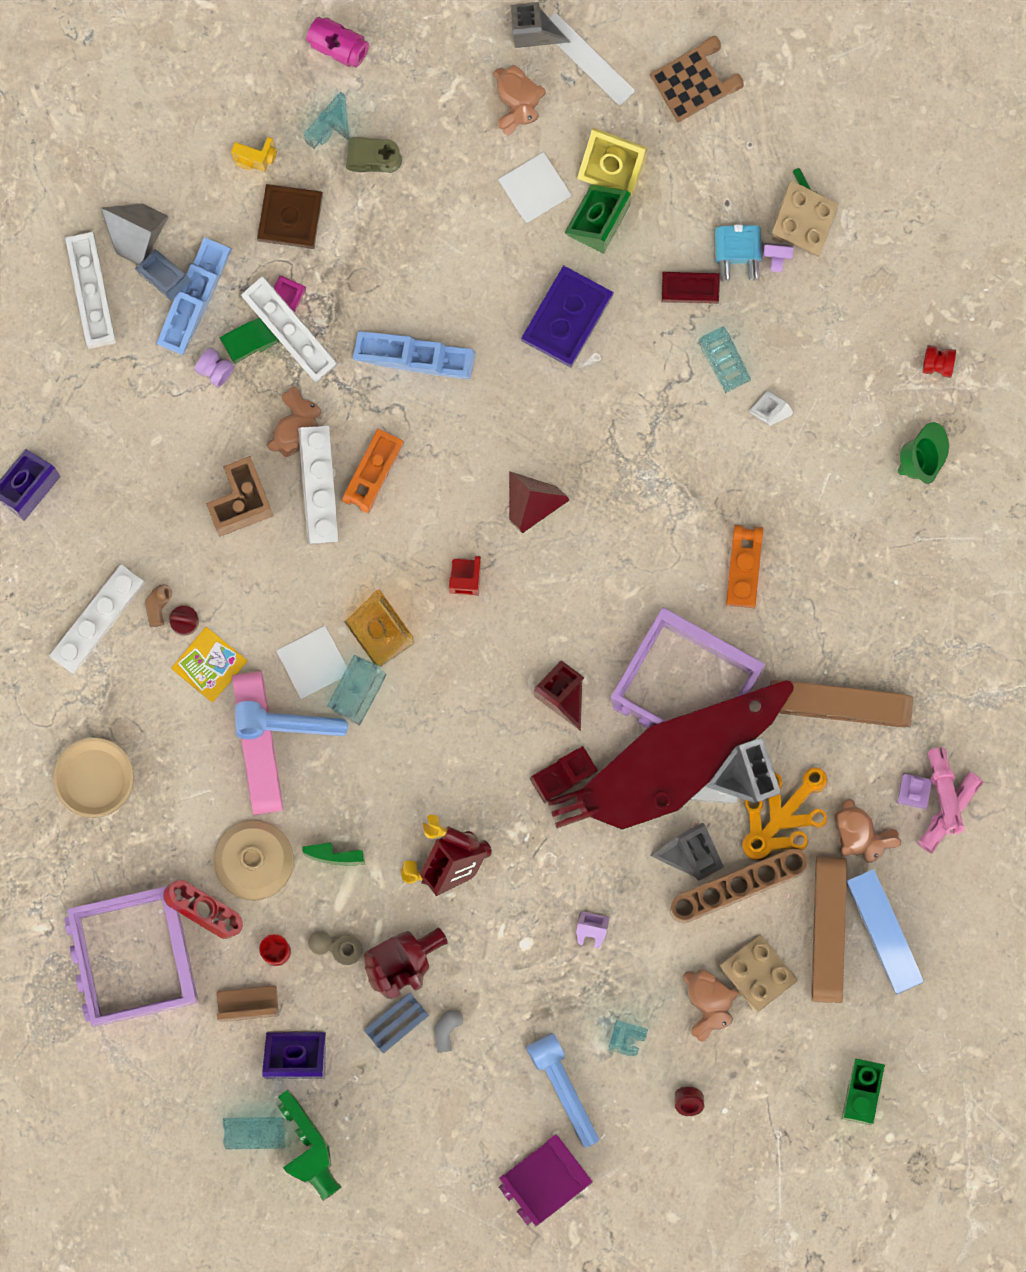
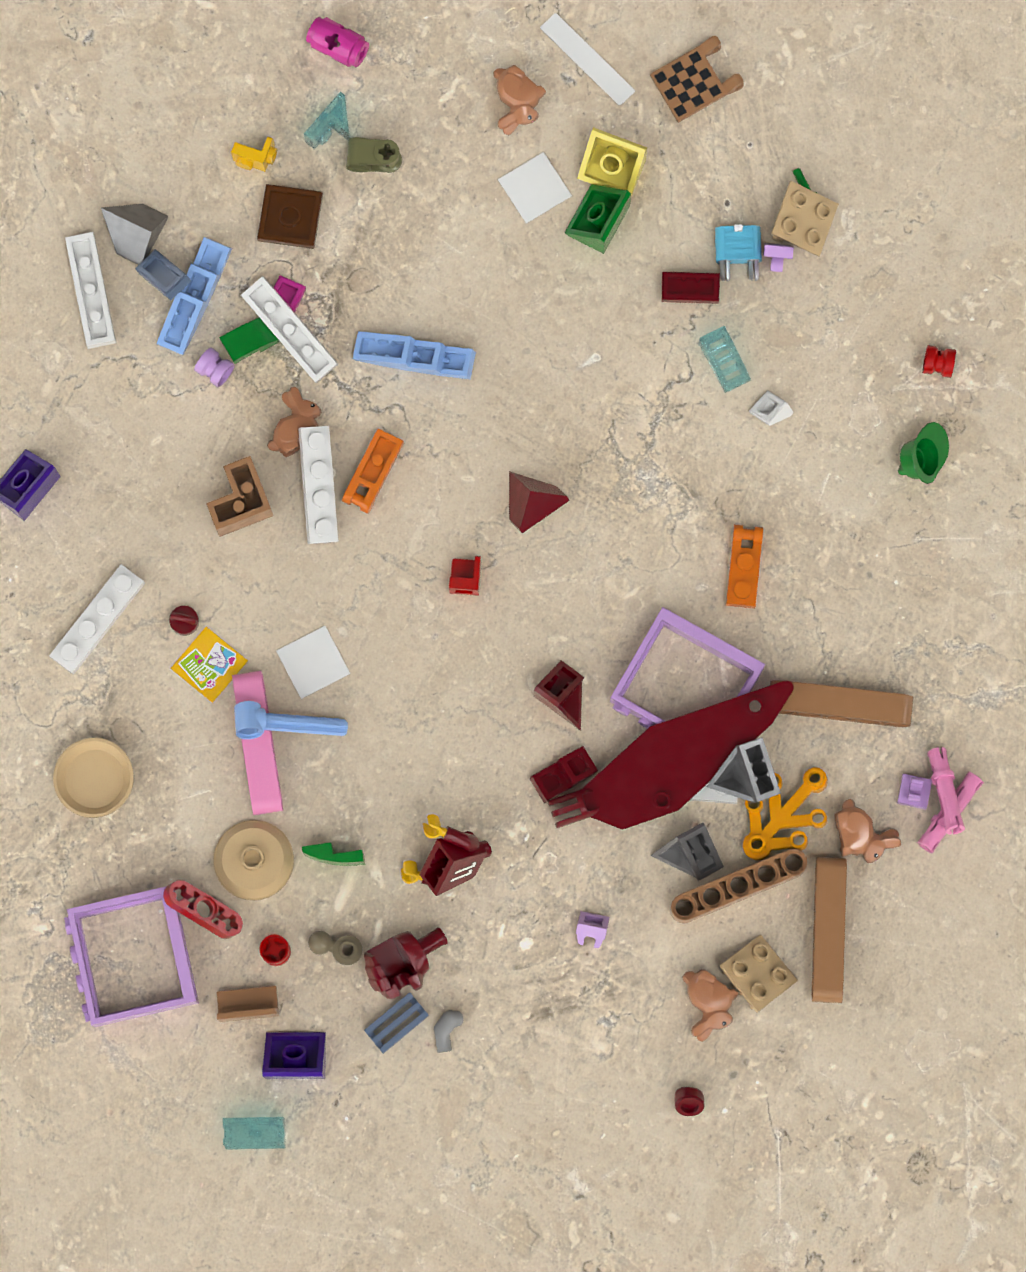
(155, 602): medium nougat arm -> none
(315, 1162): green plate -> none
(357, 689): clear light blue hinge -> none
(379, 629): clear yellow slope -> none
(534, 27): flat silver slope -> none
(544, 1181): magenta panel -> none
(547, 1055): light blue axle -> none
(567, 316): dark purple plate -> none
(622, 1040): clear light blue hinge -> none
(863, 1092): green slope -> none
(884, 931): light blue slope -> none

